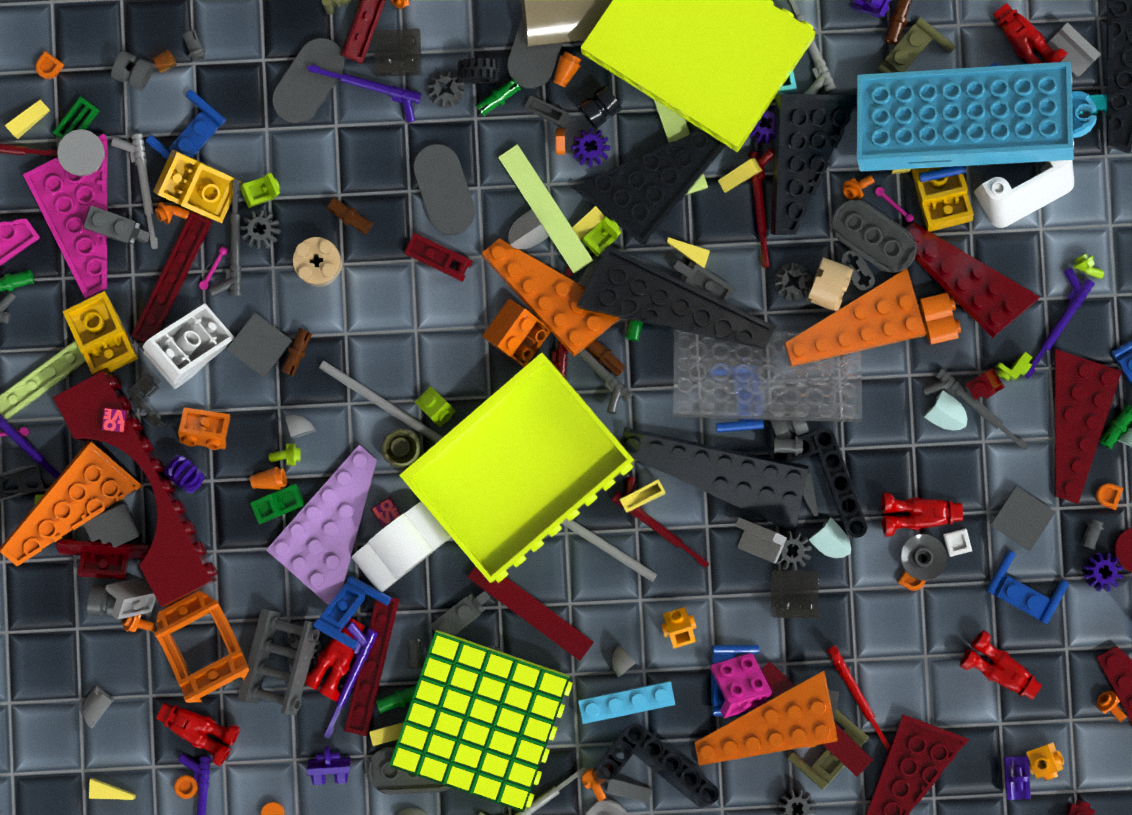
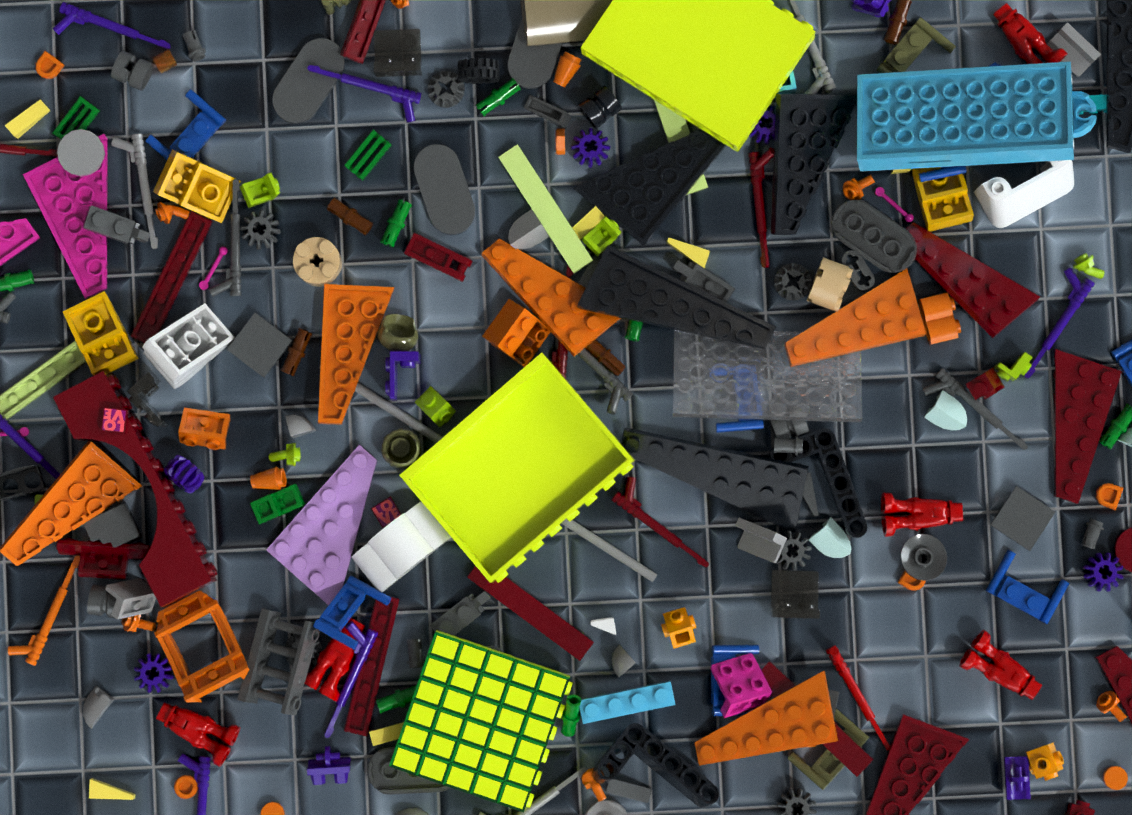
(37, 642): none -> orange piece
(80, 16): none -> dark purple piece
(149, 665): none -> dark purple gear
(348, 332): none -> orange wing
(359, 151): none -> green tile
(396, 223): none -> green pin
(398, 332): none -> olive hair
(406, 359): none -> dark purple bracket
(571, 715): none -> green pin
(606, 624): none -> white slope
(642, 496): light yellow piece -> none
(740, 175): light yellow piece -> none
(957, 542): white tile -> none
(1115, 777): none -> orange tile

